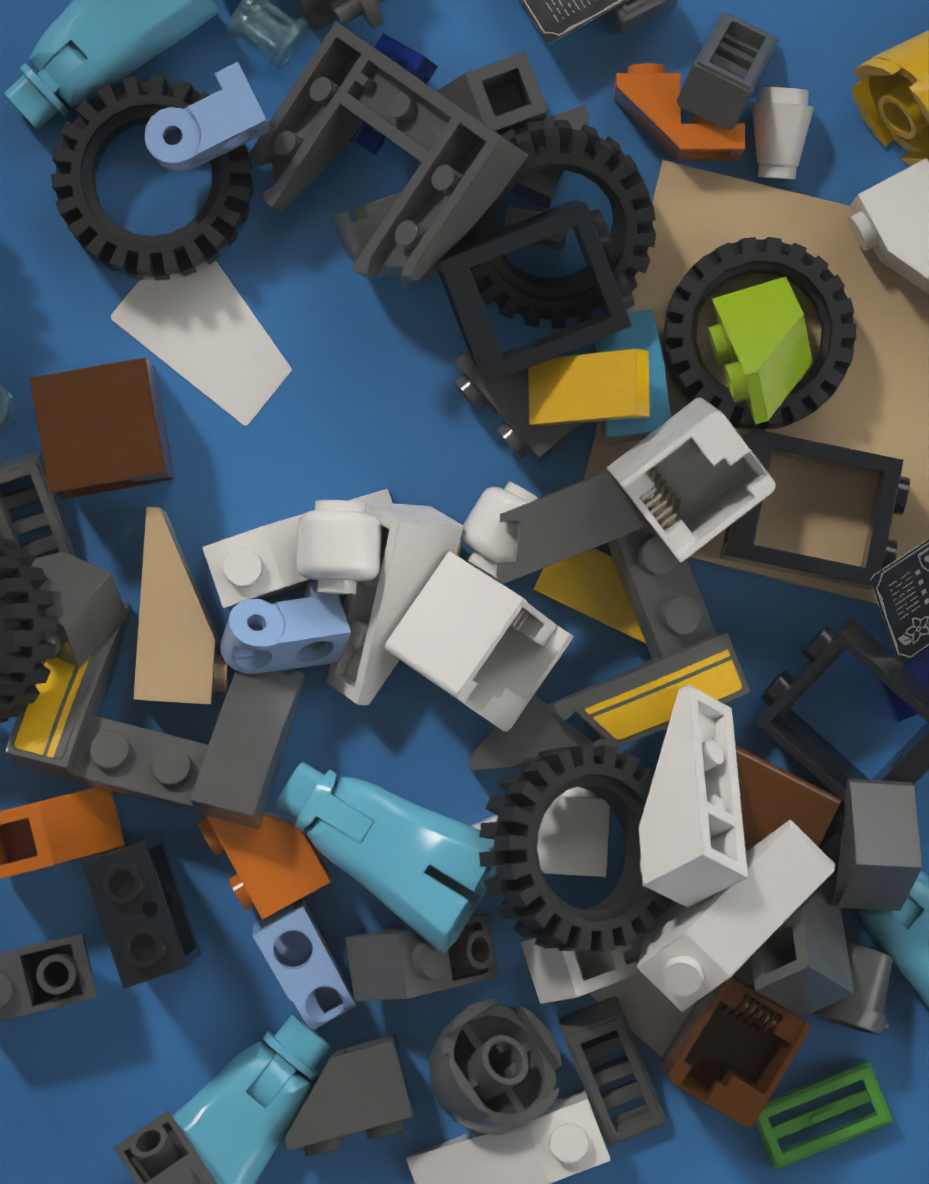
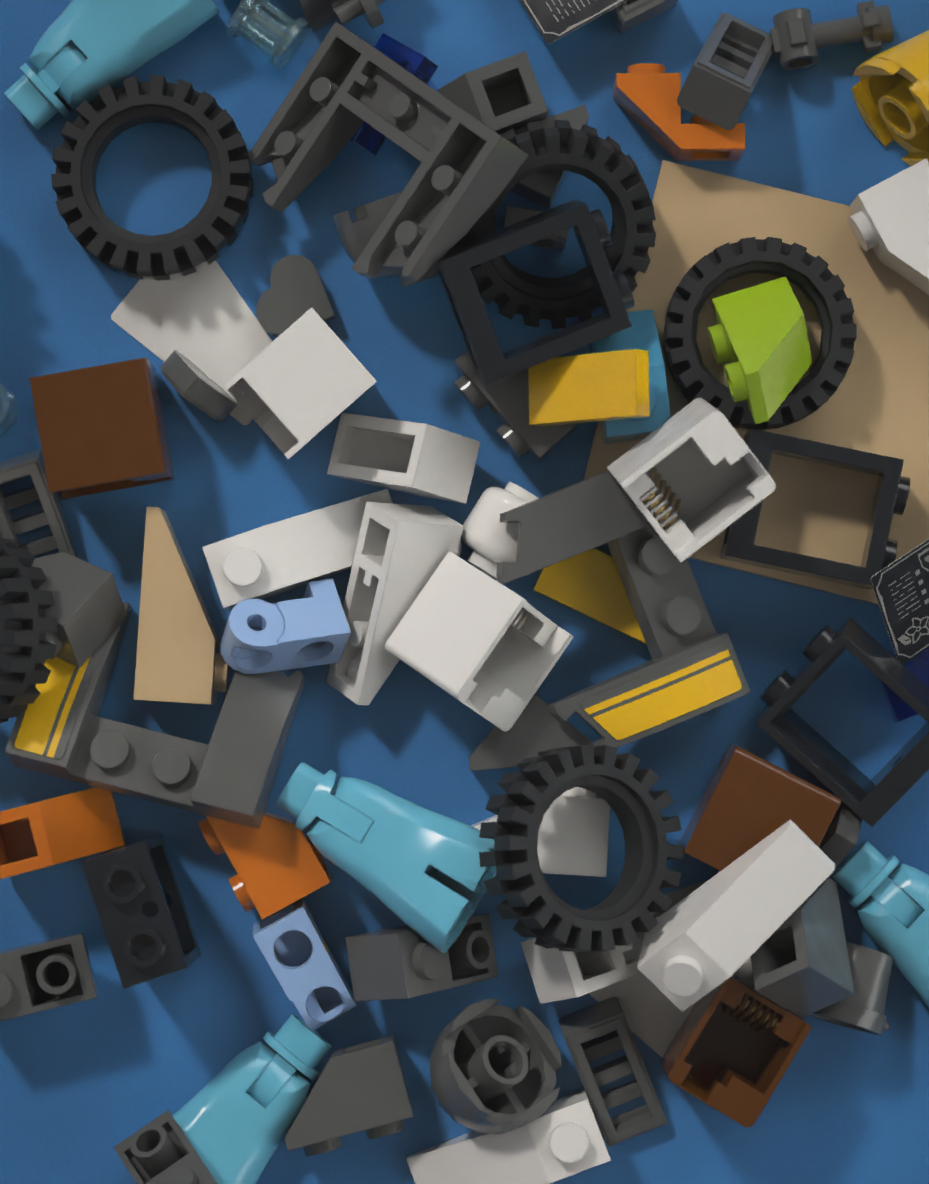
(197, 386): none -> dark grey tile
(209, 127): light blue leg -> none
(292, 293): none -> dark grey tile
(300, 383): none -> white piece
(338, 545): white head -> none
(404, 457): none -> white slope
(693, 808): white slope -> none
(780, 130): white cone -> none
(797, 38): none -> dark grey bar
(832, 1137): bright green tile -> none
(878, 845): dark grey slope -> none

